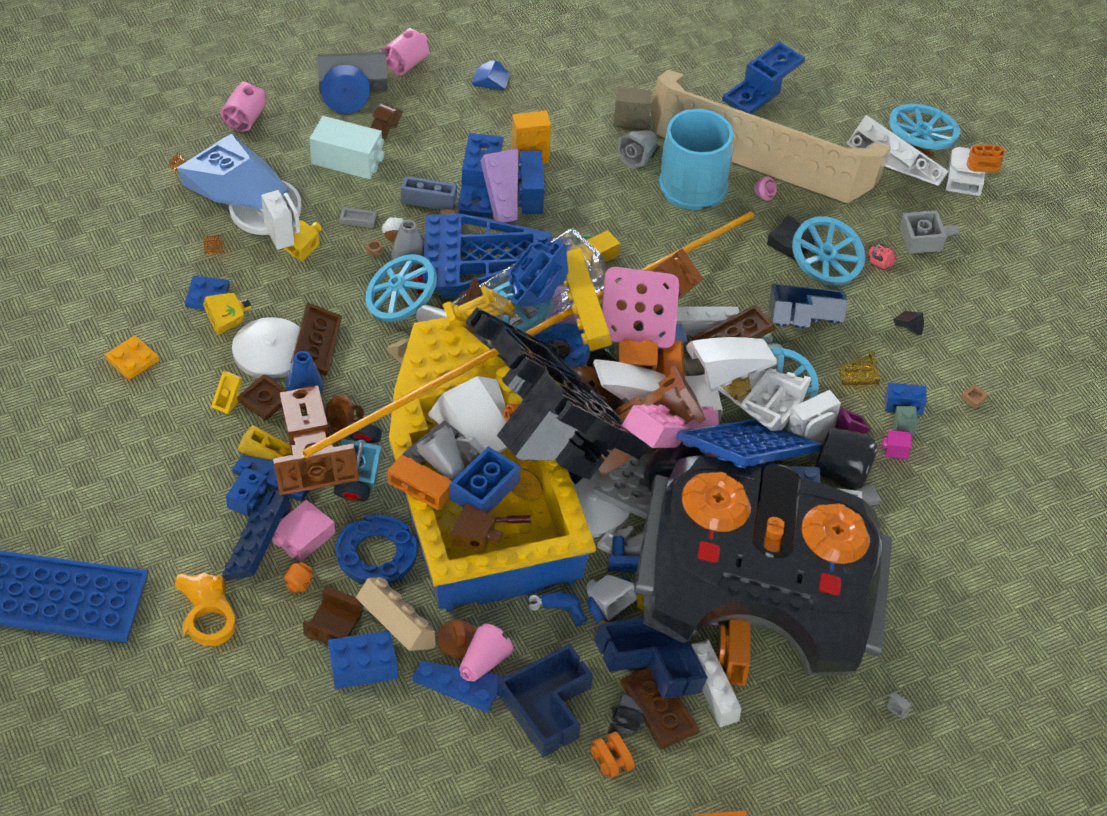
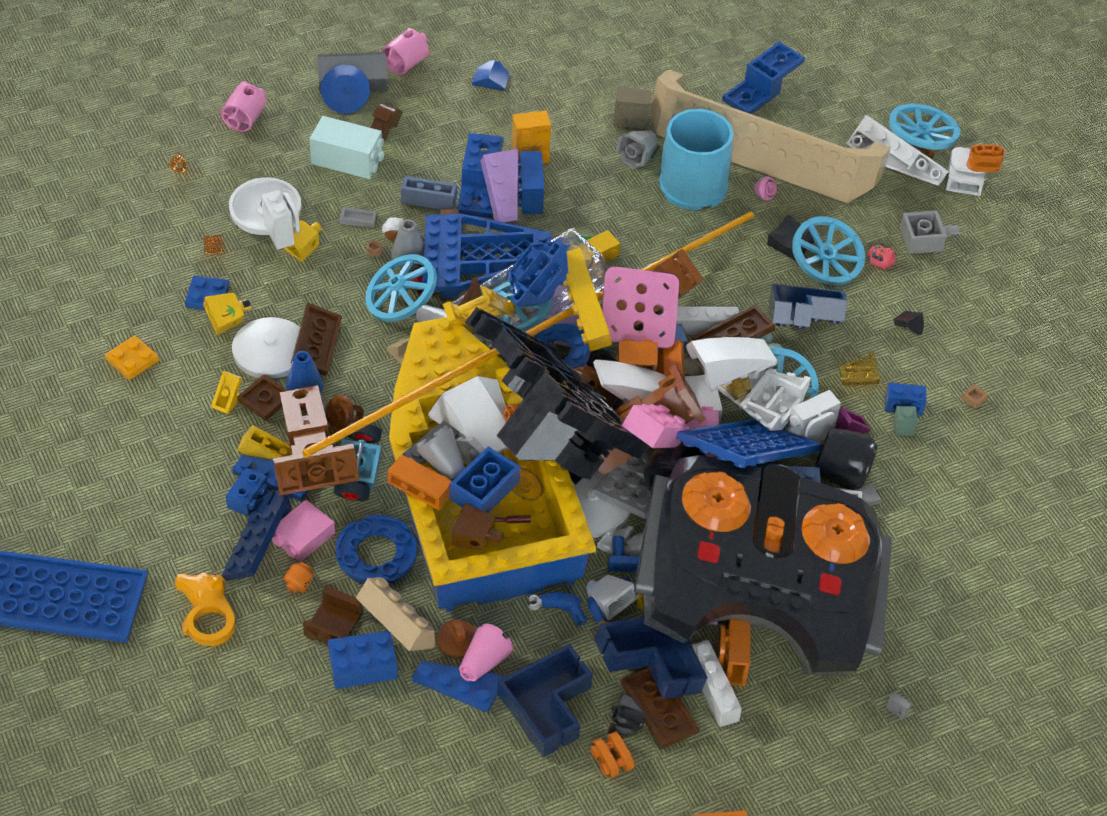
(230, 174): medium blue wedge -> none
(897, 444): dark pink brick -> none

